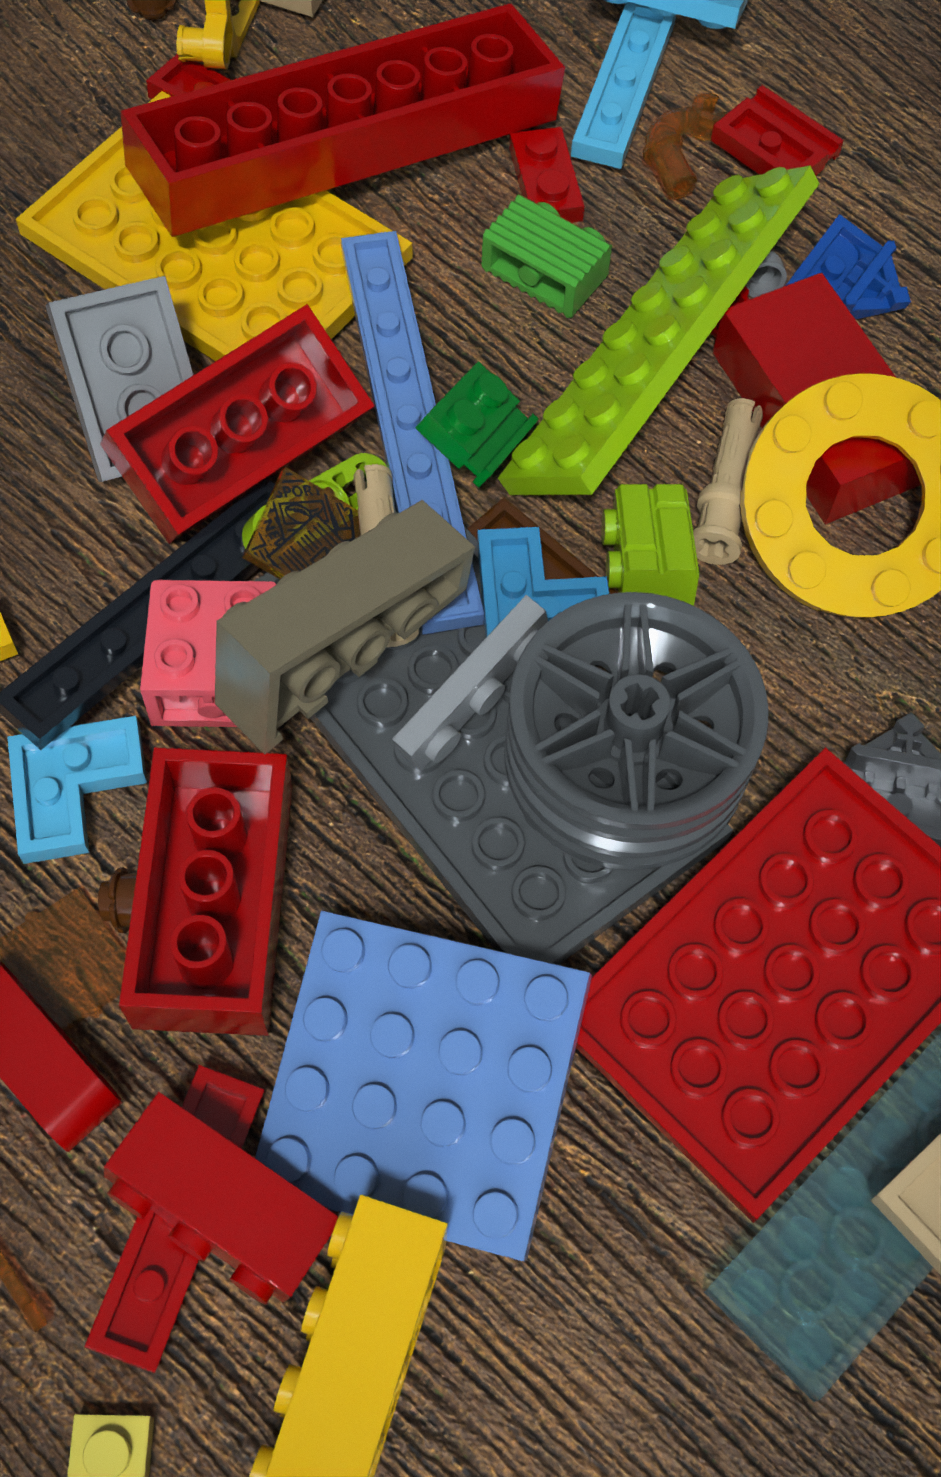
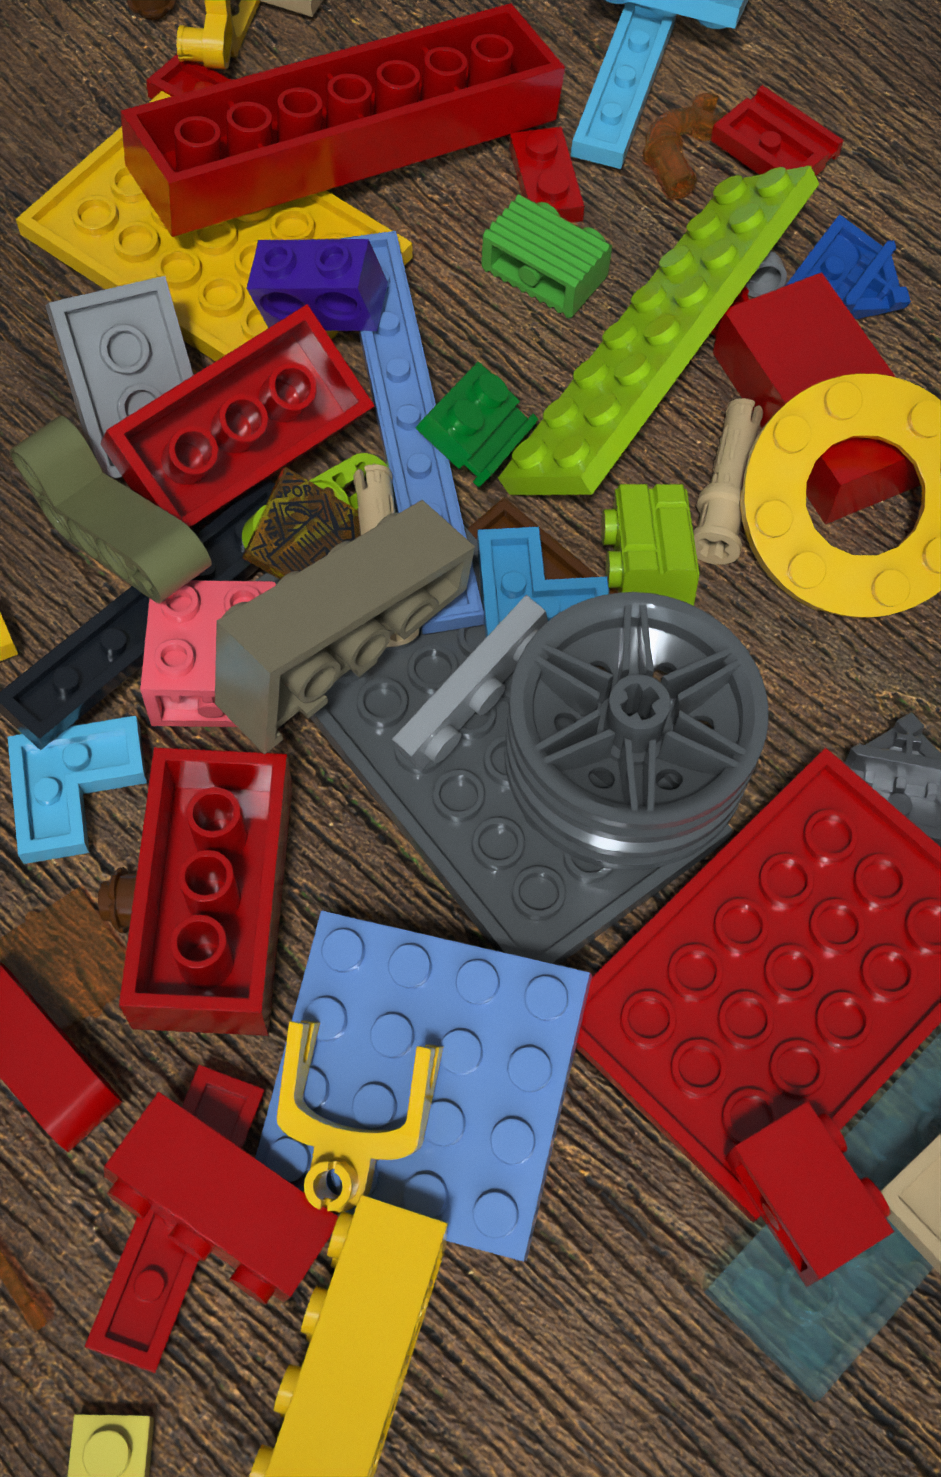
(104, 516): none -> olive beam
(332, 276): none -> dark purple brick
(342, 1147): none -> yellow piece
(810, 1192): none -> red brick

